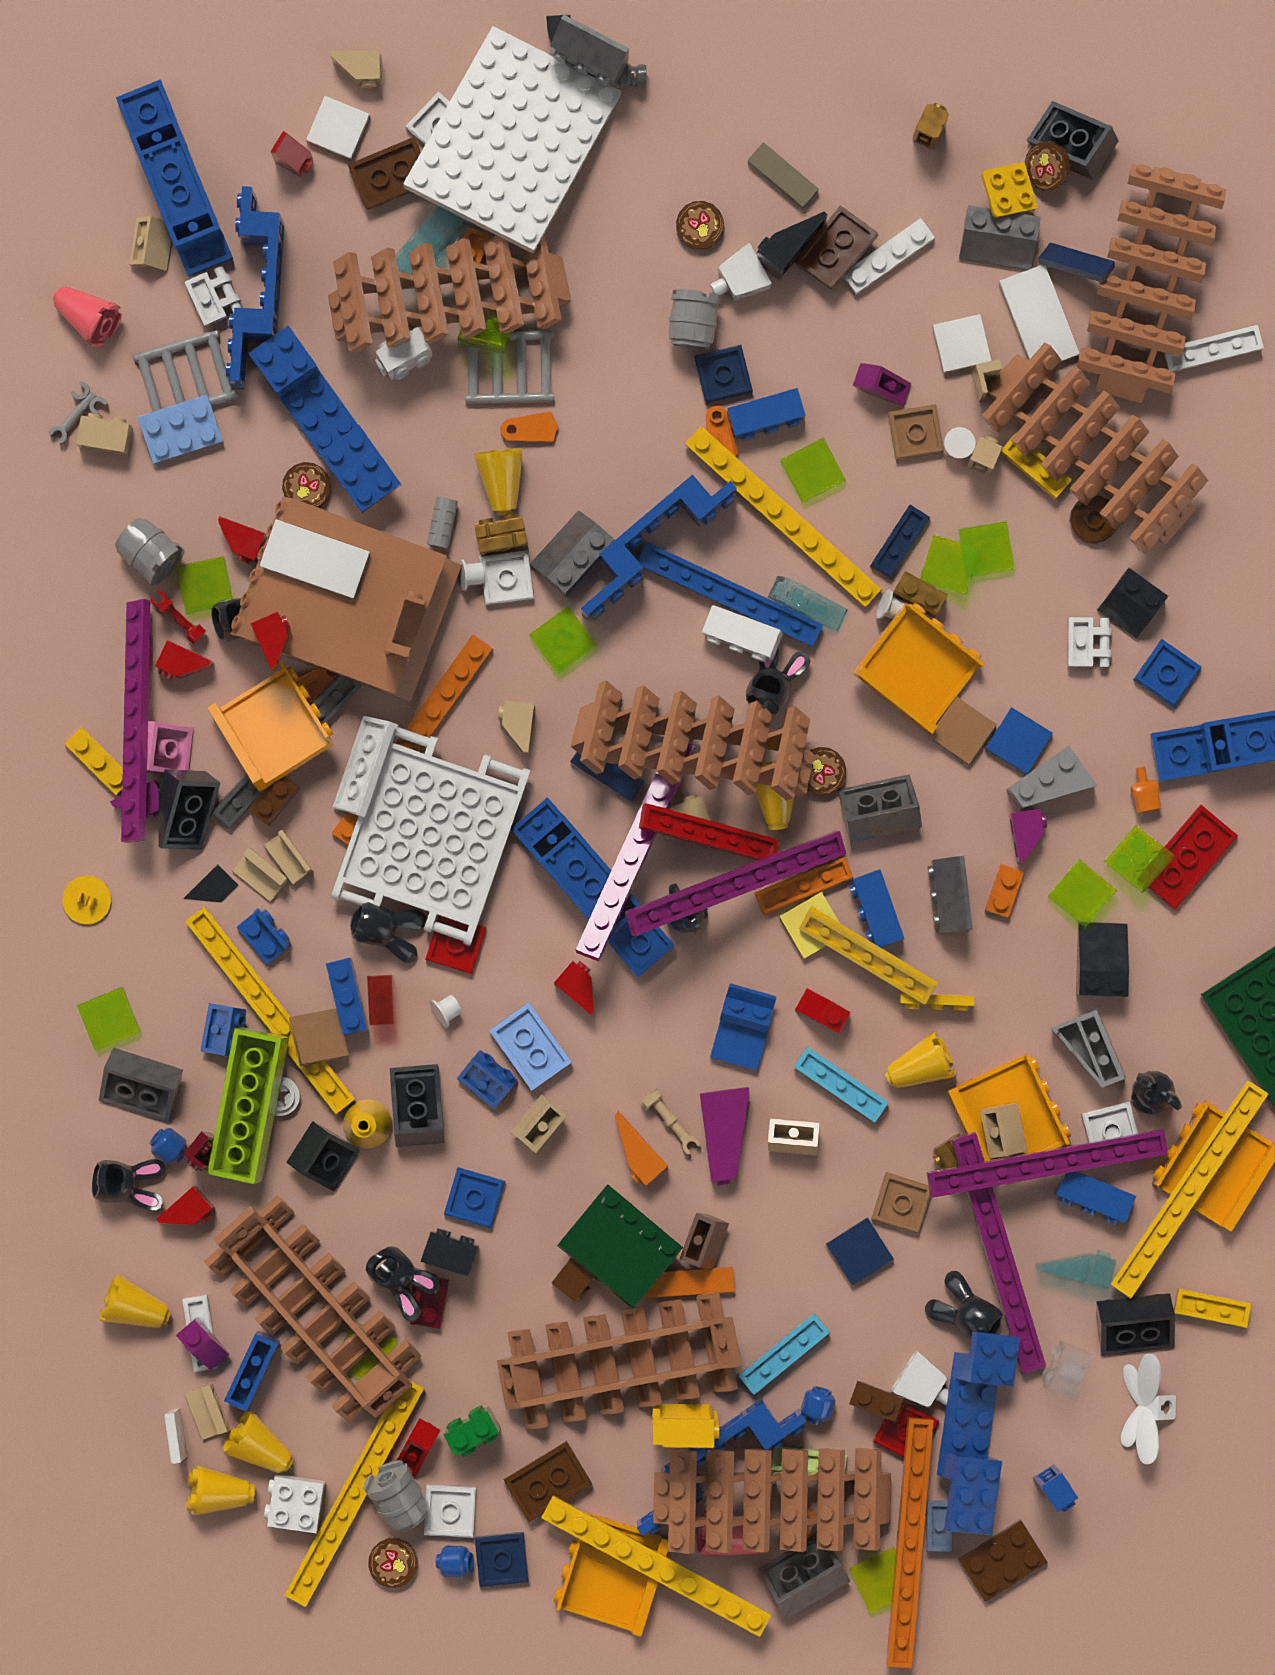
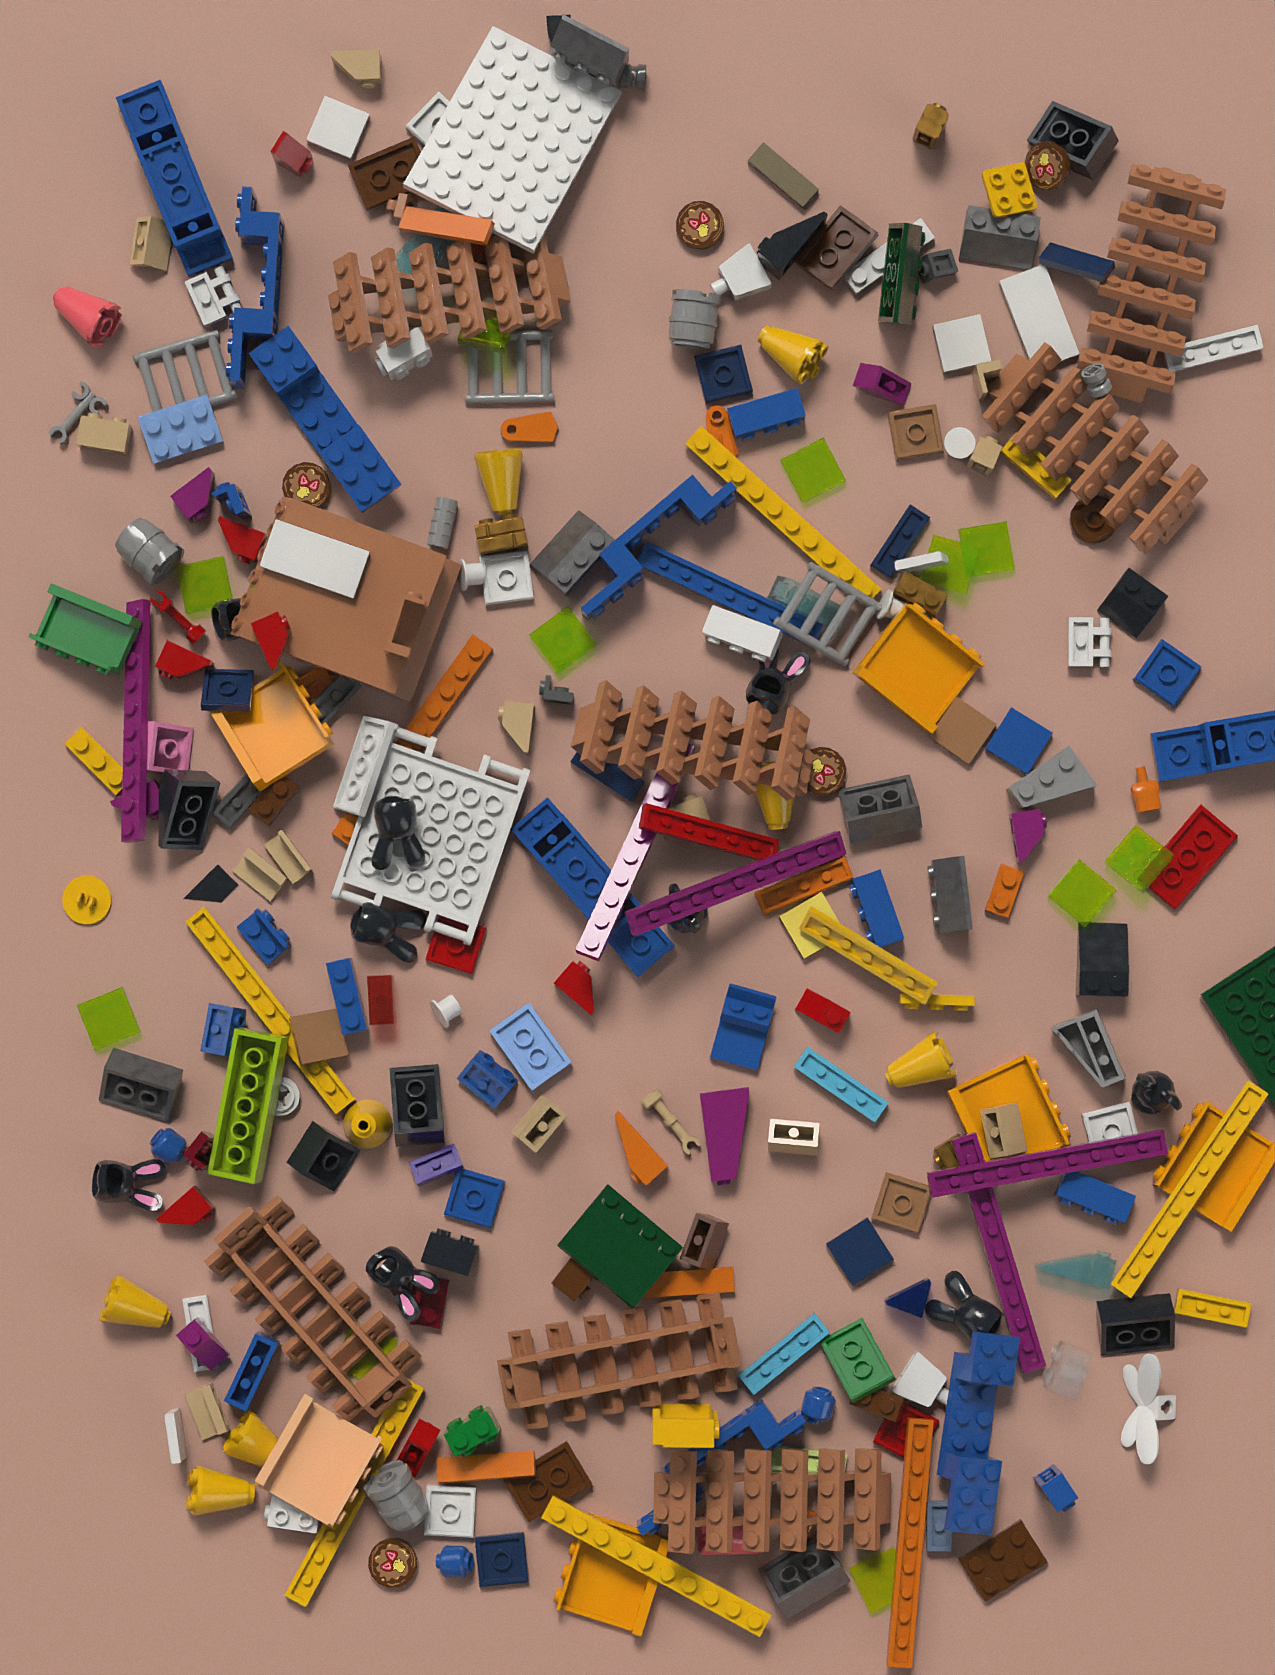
(86, 631): none -> green panel
(195, 496): none -> magenta slope
(227, 690): none -> dark blue tile
(234, 499): none -> blue bracket
(318, 1462): none -> light nougat panel
(396, 821): none -> black piece
(399, 206): none -> nougat tile
(436, 1165): none -> plate
(446, 225): none -> orange tile
(486, 1467): none -> orange tile
(558, 695): none -> dark grey bracket
(793, 352): none -> yellow cone
(803, 633): none -> light grey bar
(857, 1360): none -> green tile
(900, 273): none -> dark green slope
(912, 1298): none -> clear blue slope
(921, 562): none -> white tile
(937, 265): none -> dark grey bracket
(1097, 381): none -> light grey wheel

